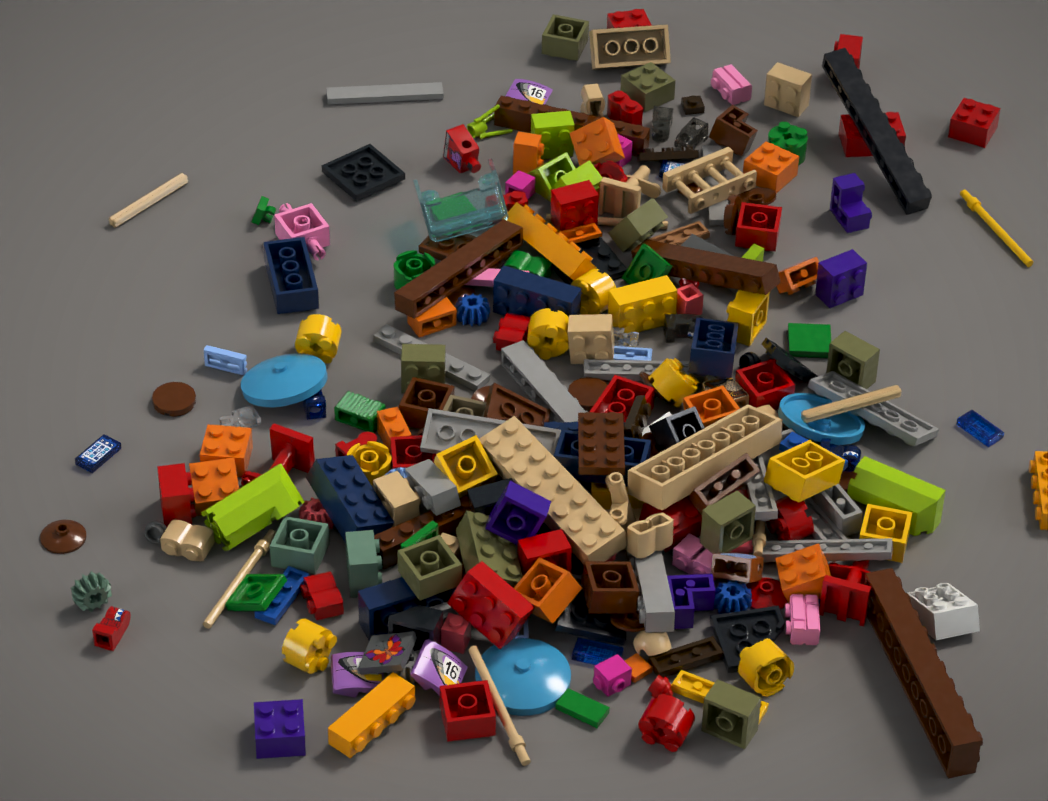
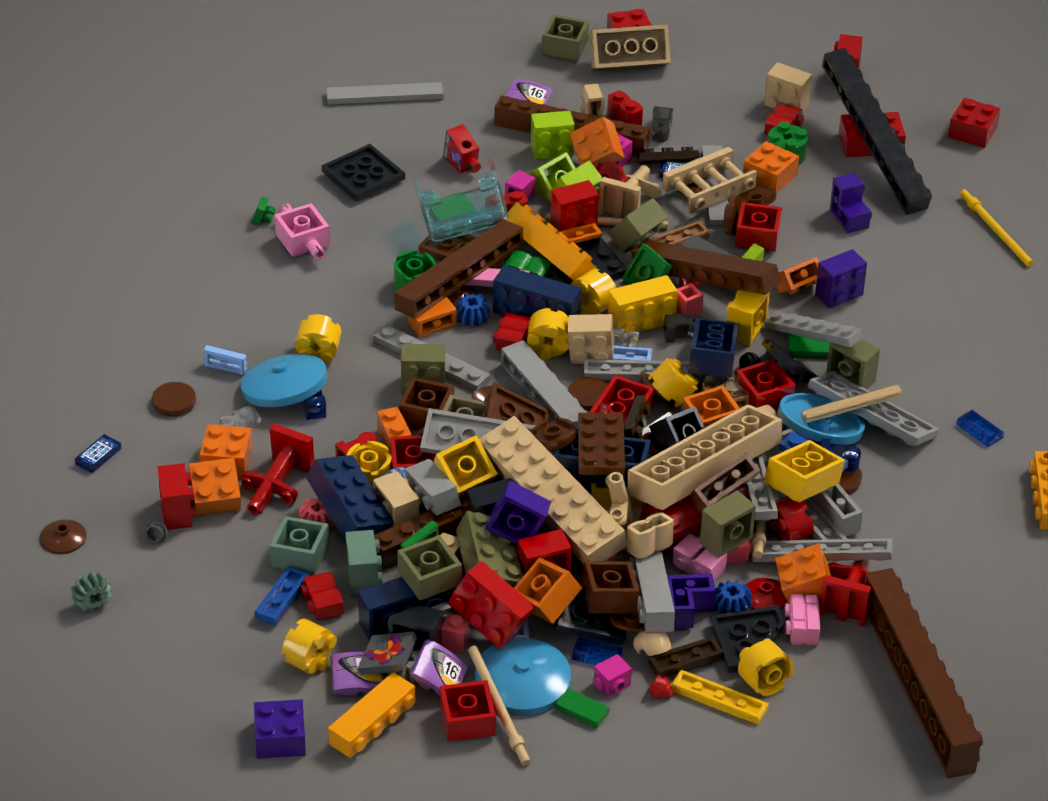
(112, 626): red leg -> none
(148, 200): tan axle -> none
(187, 540): tan brick -> none
(252, 507): lime brick -> none
(255, 592): green tile -> none
(260, 549): tan bar -> none
(291, 275): dark blue brick -> none
(358, 411): green brick -> none
(479, 125): lime plant -> none
(527, 152): orange brick -> none
(555, 434): none -> reddish brown tile
(639, 667): orange tile -> none
(648, 86): olive brick -> none
(666, 722): red brick -> none
(690, 136): clear smoke leg -> none
(692, 105): dark brown plate -> none
(731, 84): bright pink brick -> none
(731, 714): olive brick -> none
(732, 130): reddish brown brick -> none
(743, 567): dark orange torso -> none
(784, 113): none -> red brick
(814, 328): none -> light grey plate
(887, 523): yellow brick -> none
(894, 489): lime brick -> none
(945, 611): white slope -> none

